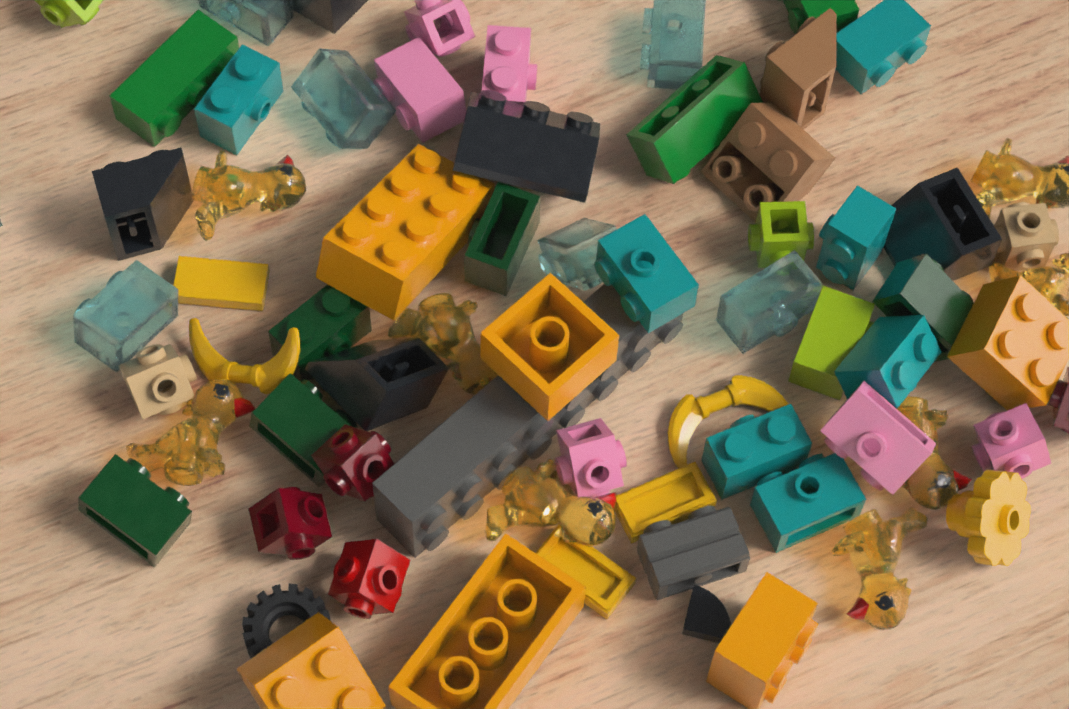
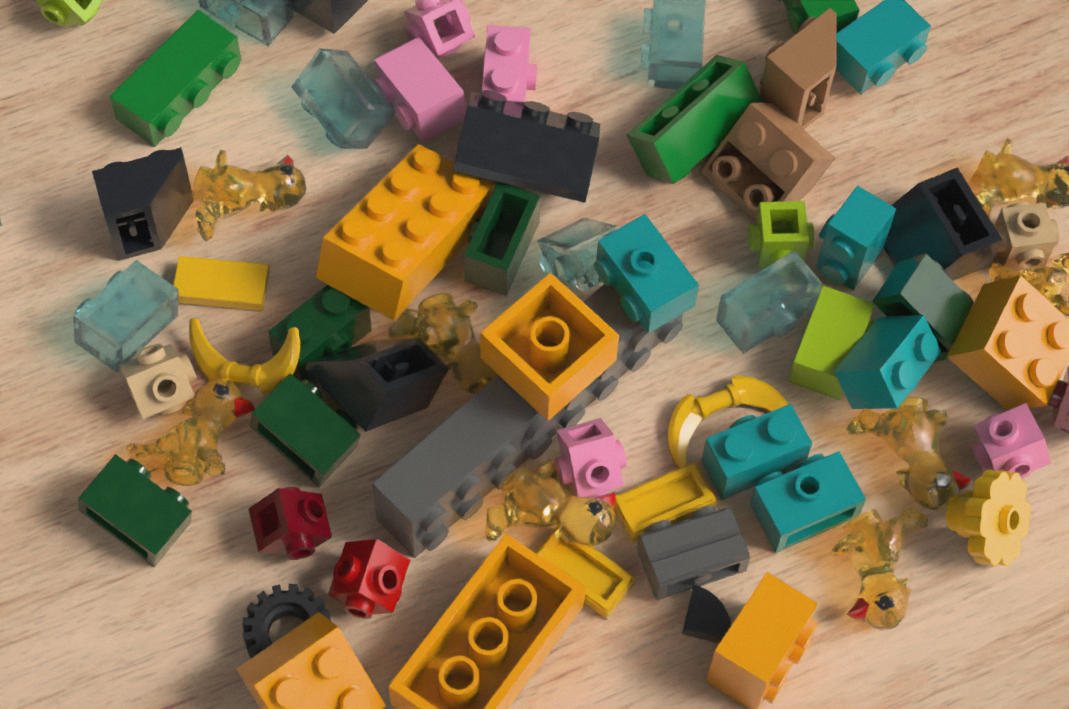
(239, 99): teal brick -> none
(353, 461): dark red brick -> none
(877, 439): bright pink brick -> none

